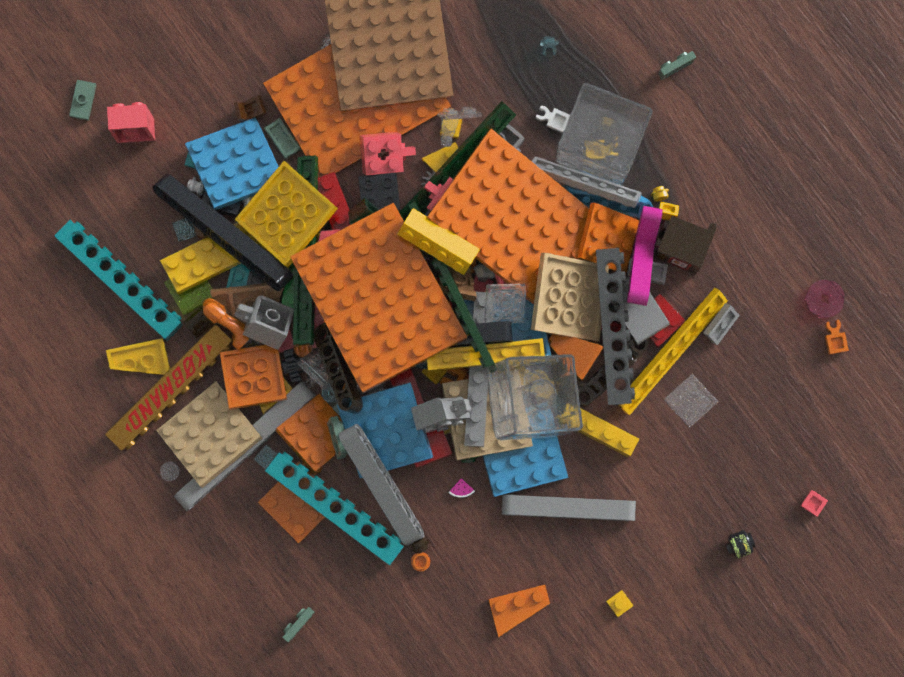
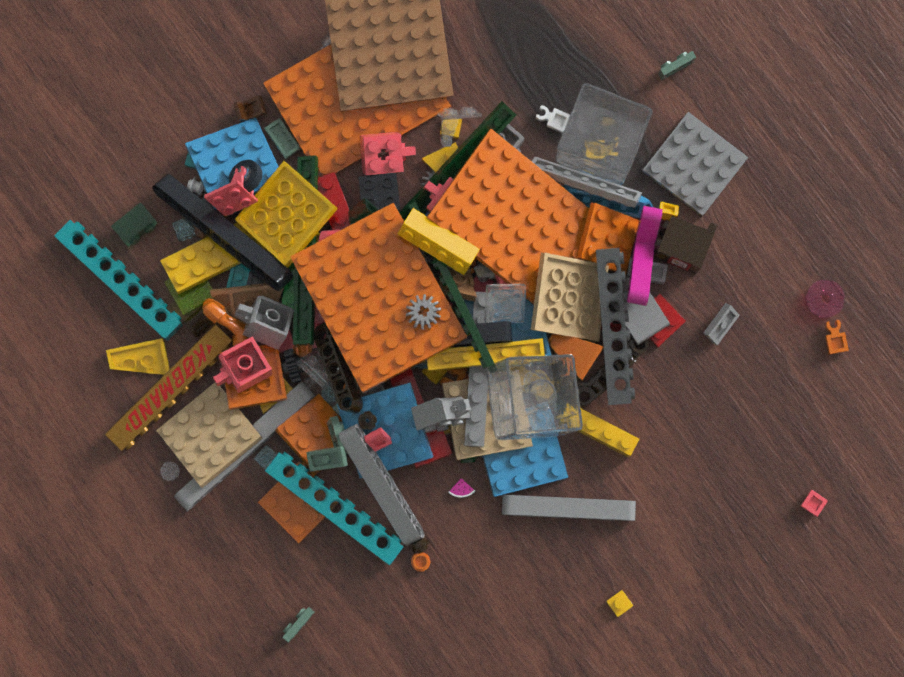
(82, 100): sand green plate -> none
(131, 123): coral brick -> none
(134, 225): none -> clear green brick
(239, 192): none -> coral plate
(243, 366): none -> coral hinge
(327, 458): none -> sand green plate
(367, 425): none -> dark brown plate
(378, 439): none -> coral plate
(431, 314): none -> light grey gear
(516, 607): orange wing -> none
(549, 42): clear light blue plate -> none
(659, 193): yellow plate -> none
(675, 348): yellow plate -> none
(691, 400): clear plate -> none
(695, 164): none -> light grey plate
(740, 544): black head -> none

